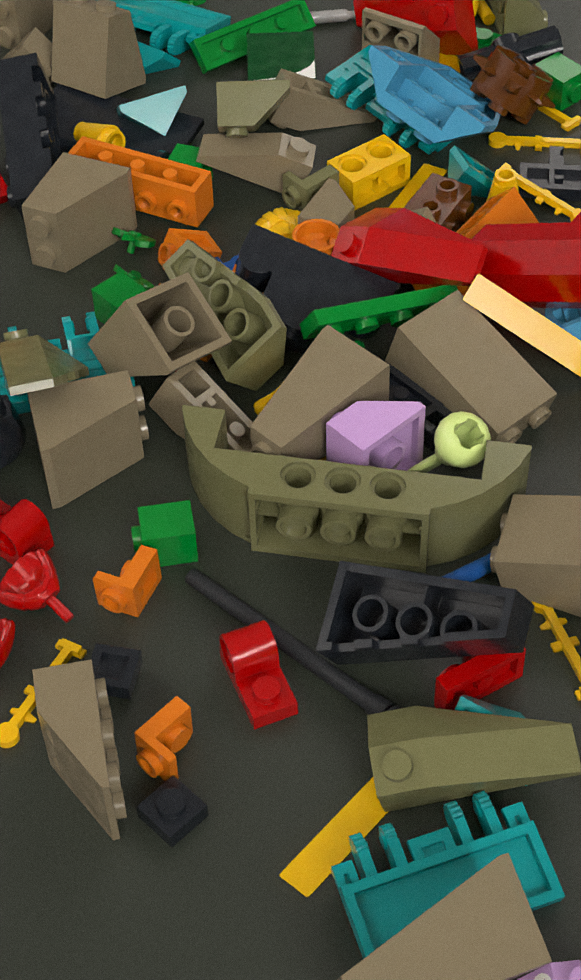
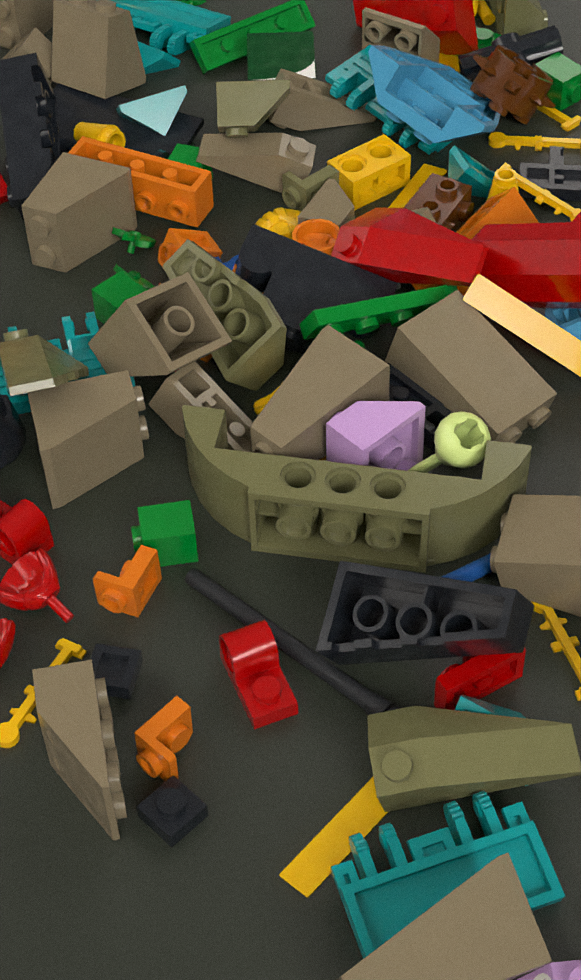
(332, 16): light grey piece -> none

